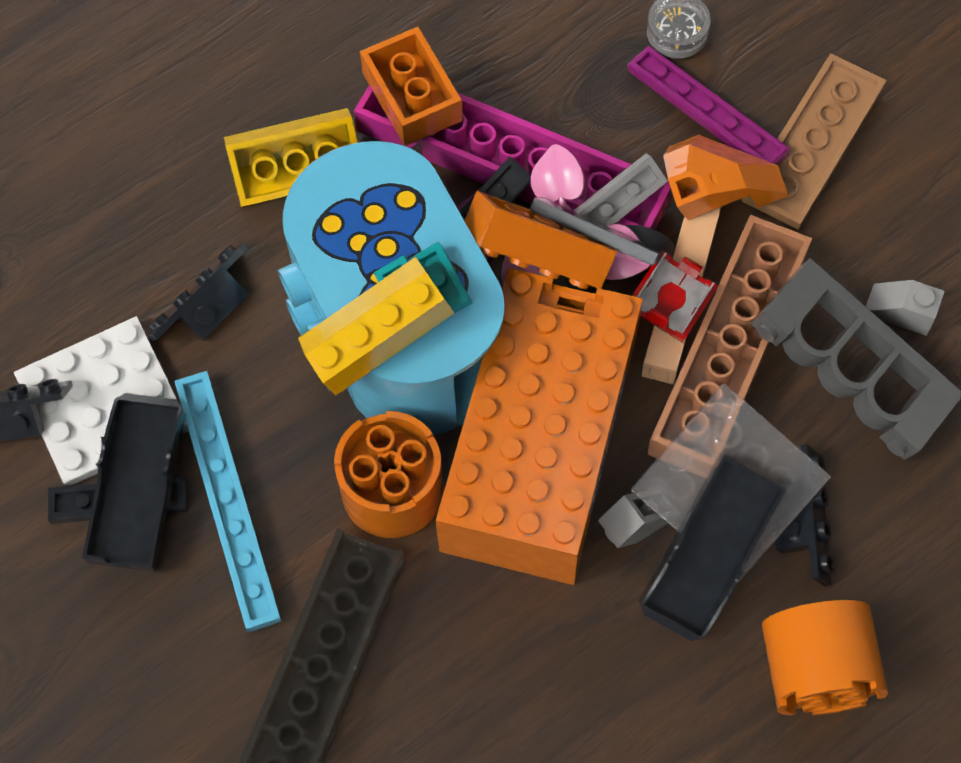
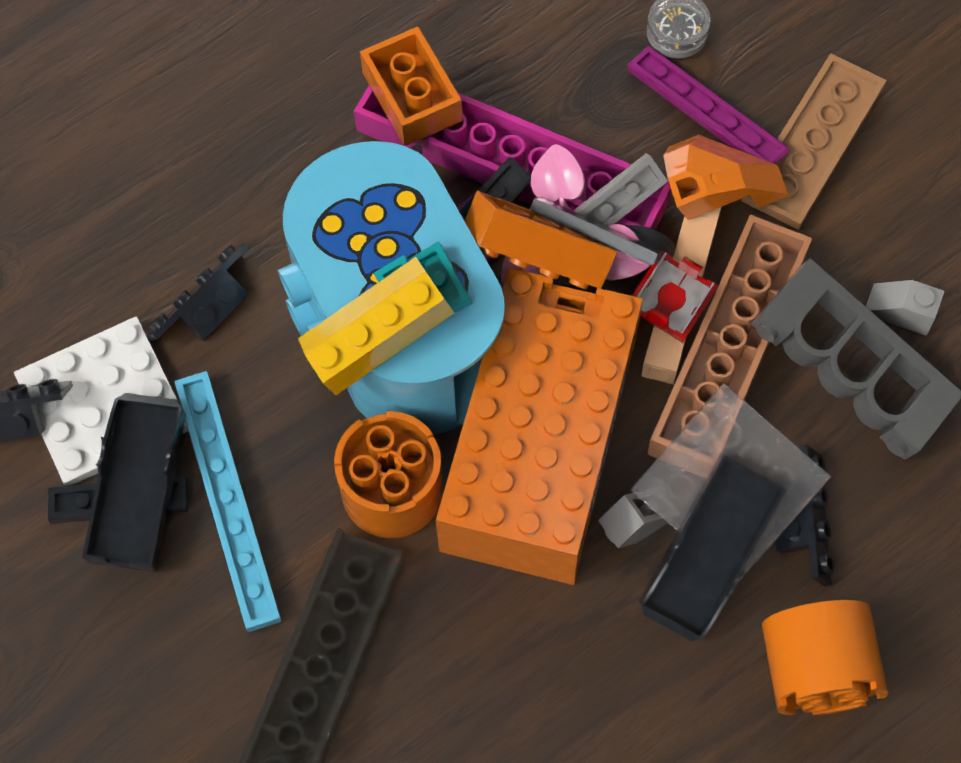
(273, 157): yellow slope -> none

